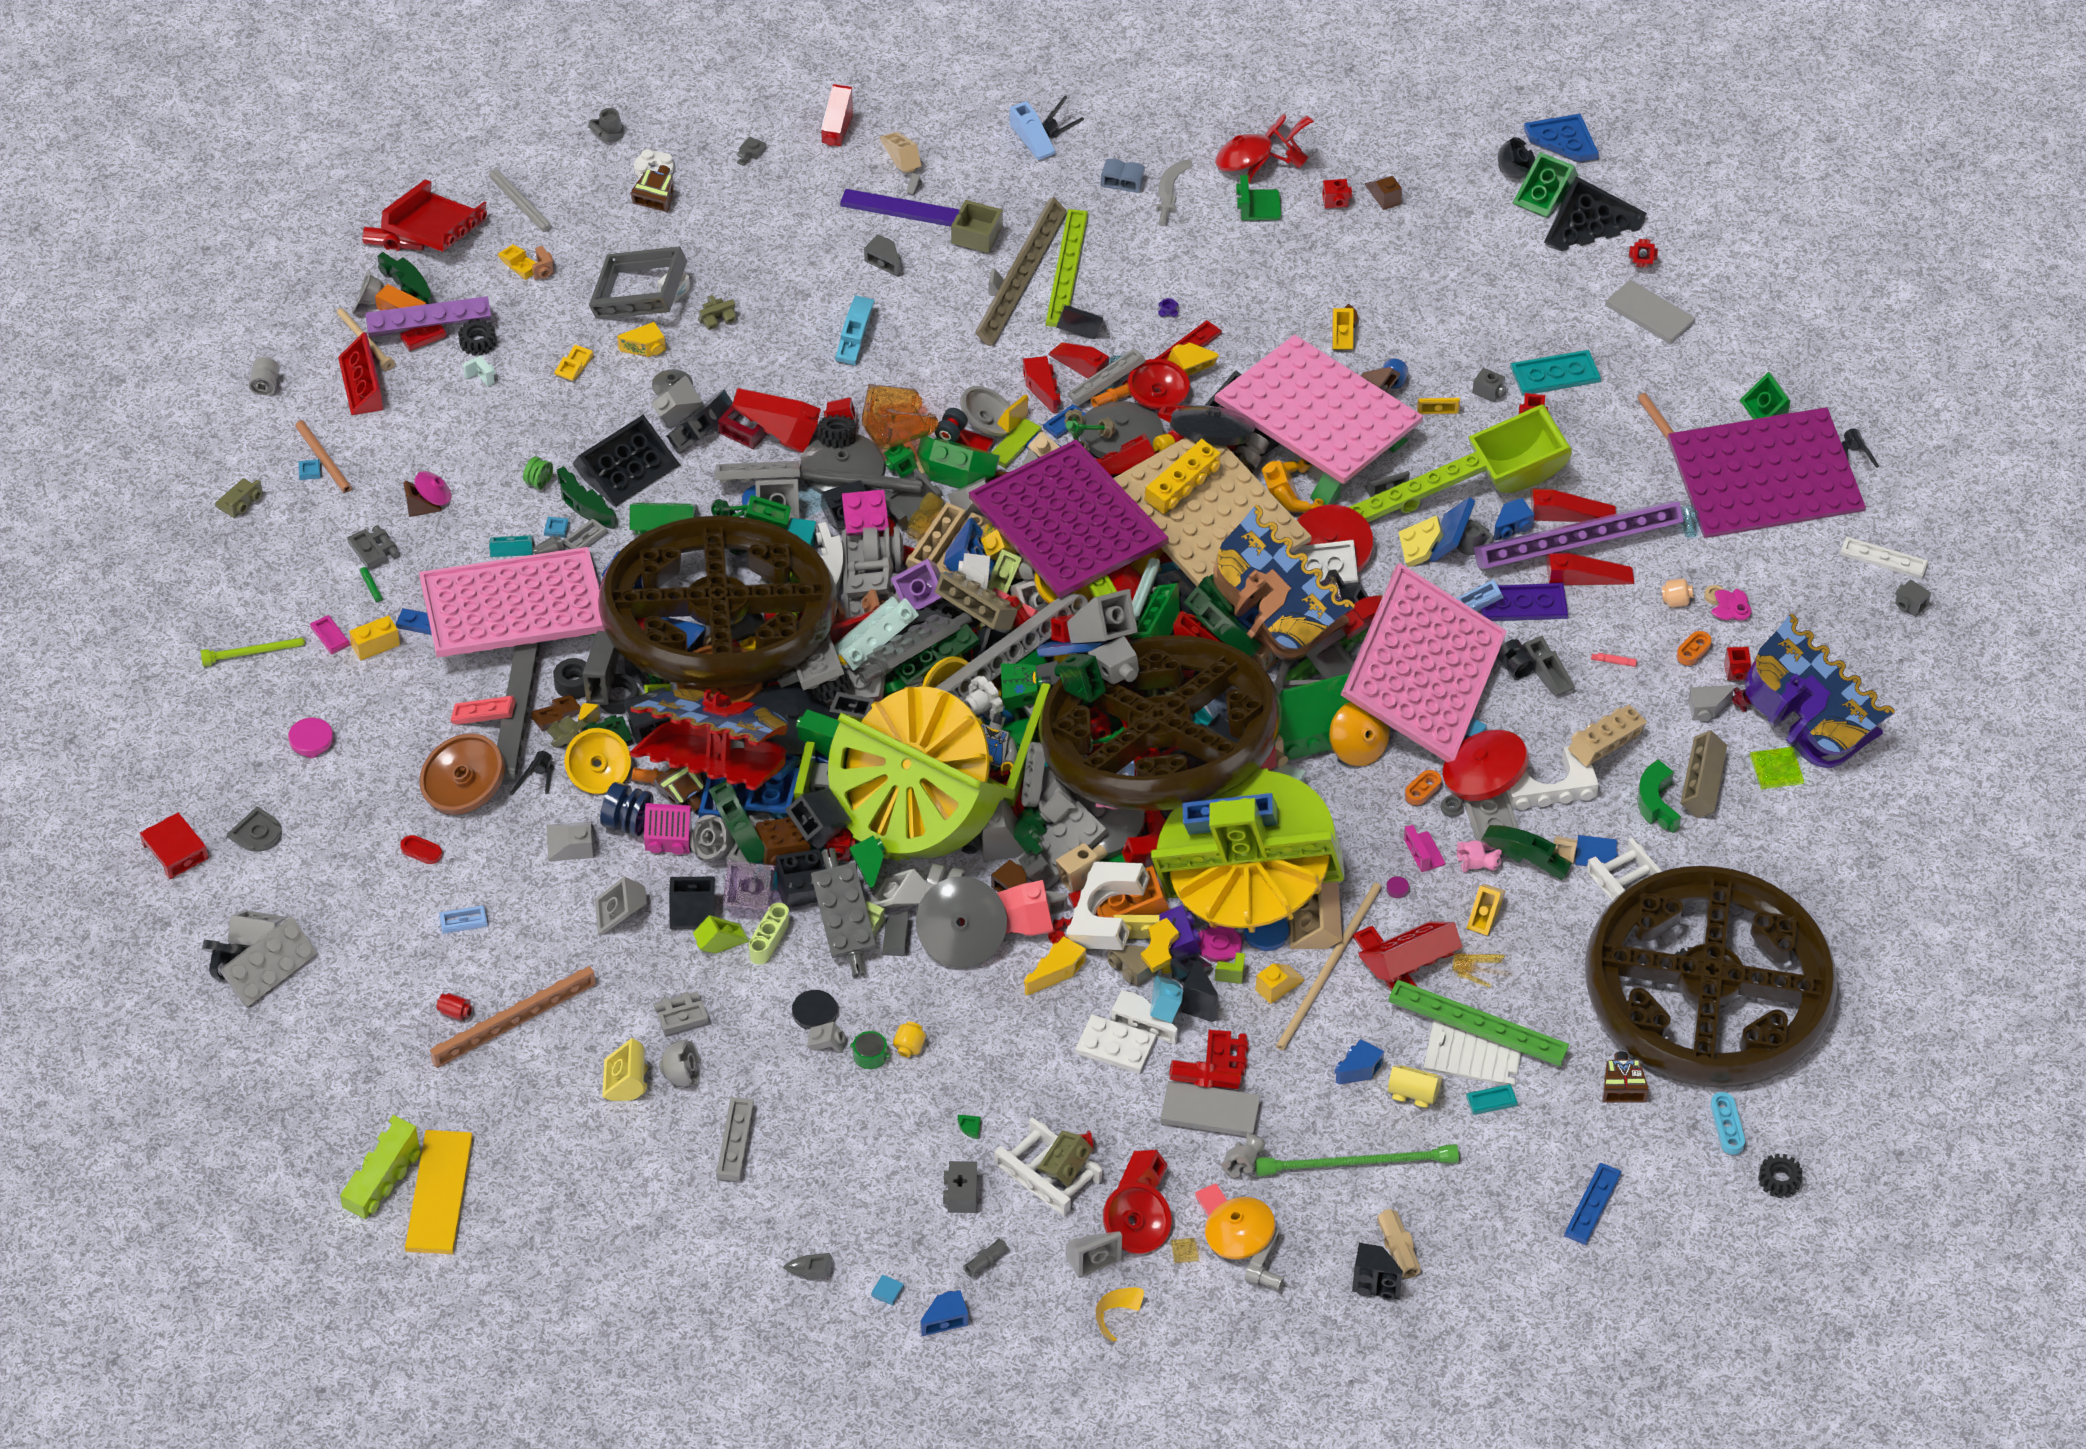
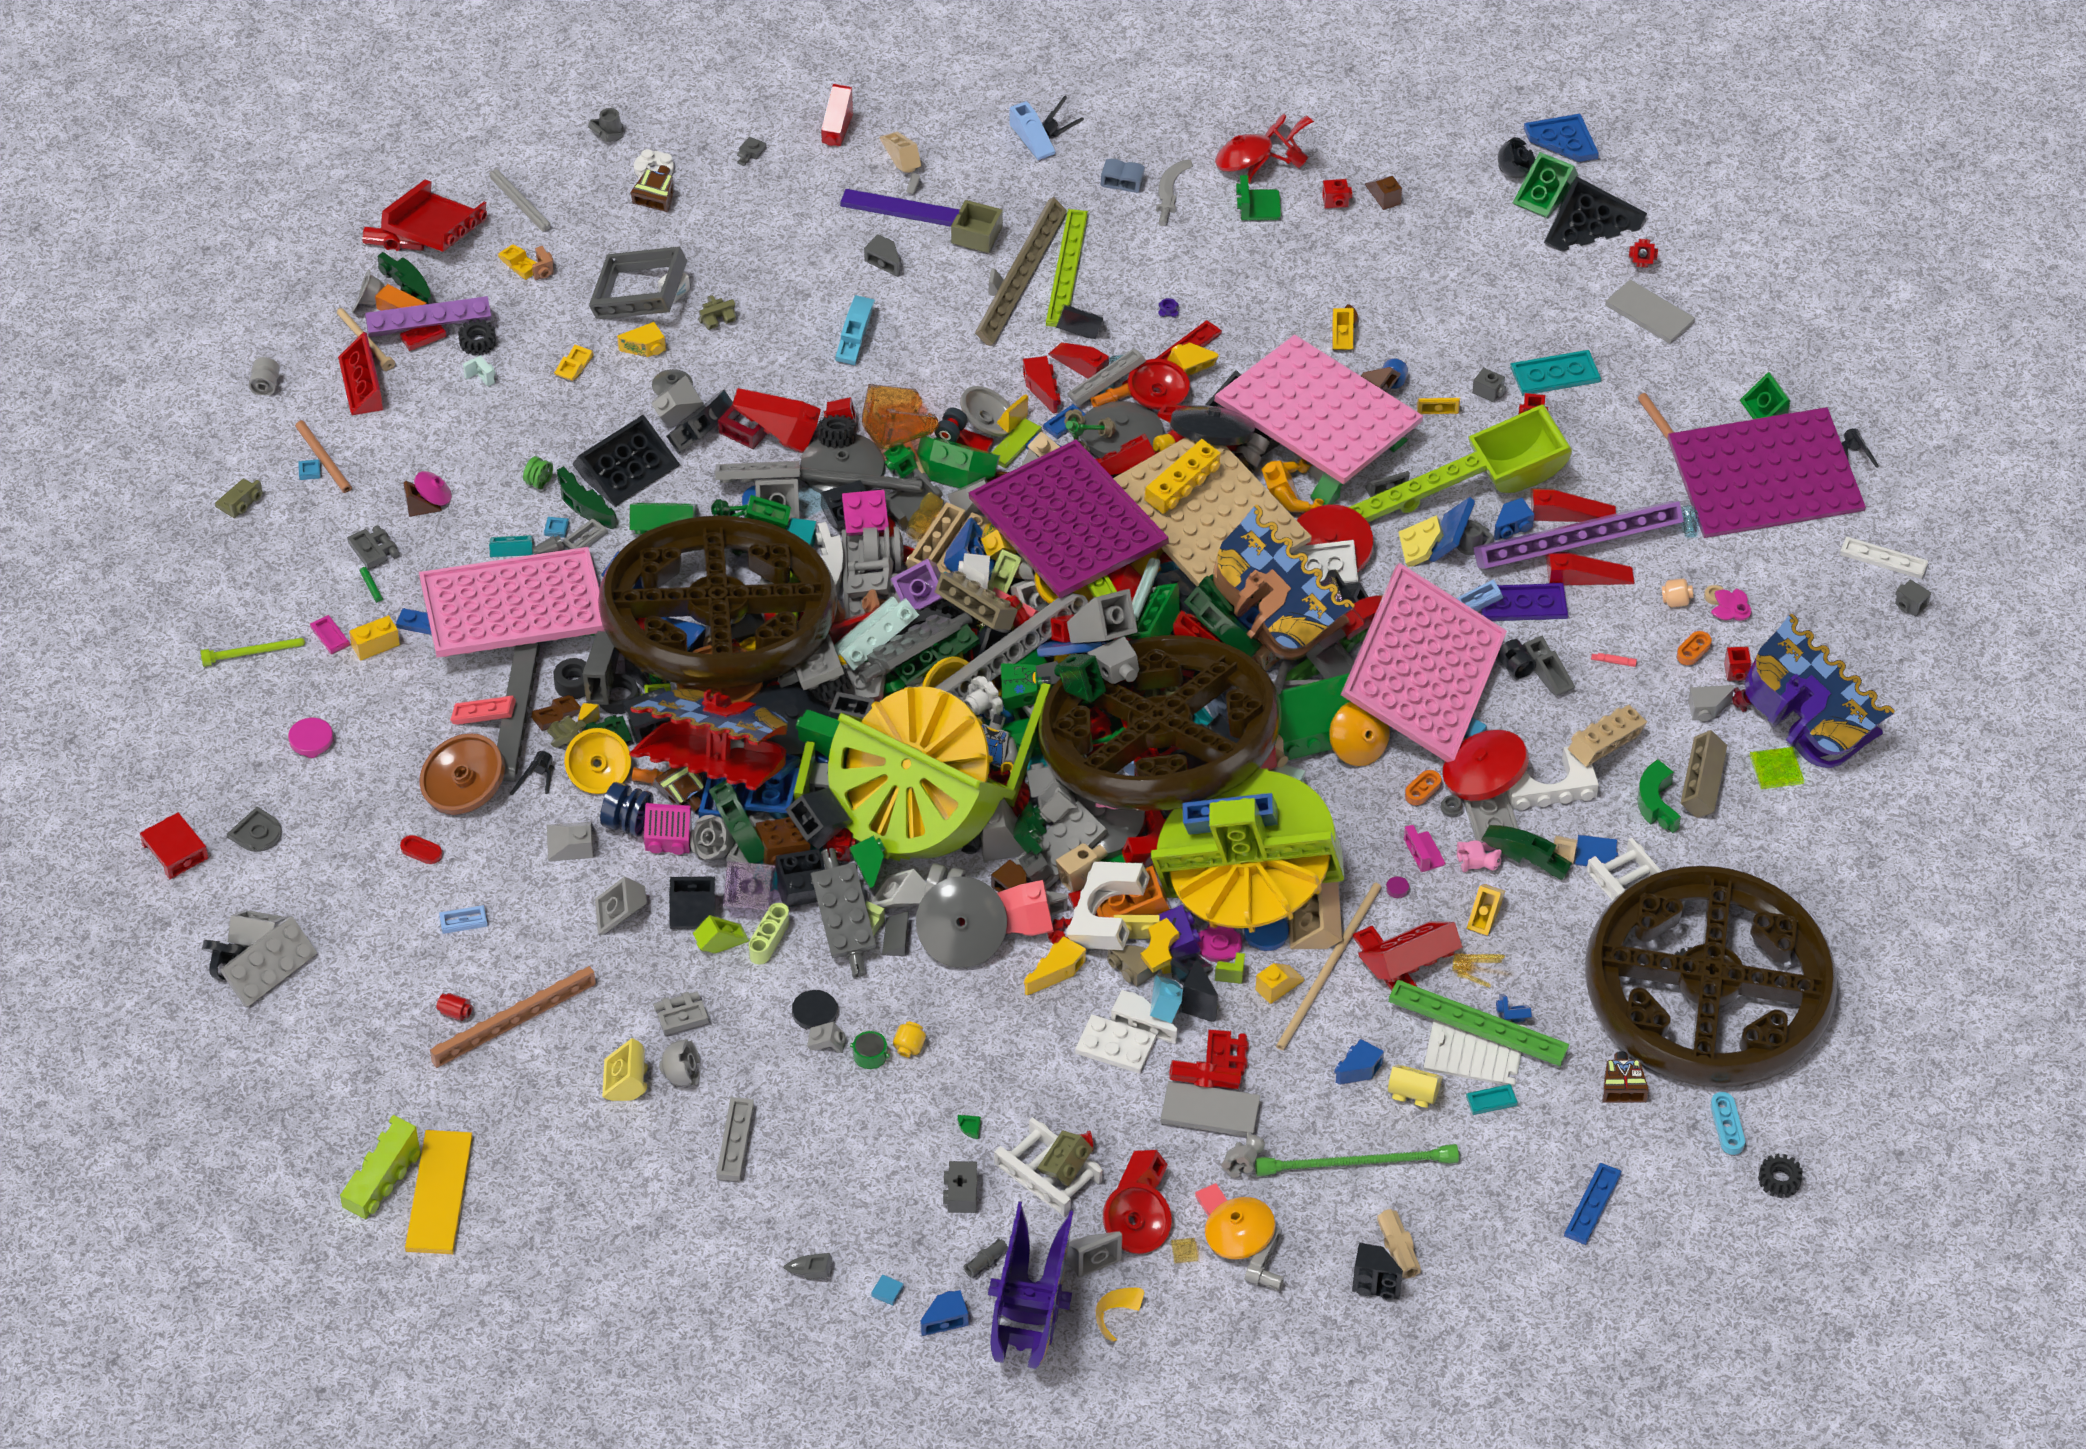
(1027, 1300): none -> dark purple animal
(1033, 775): light grey beam -> none
(1516, 1013): none -> blue bracket

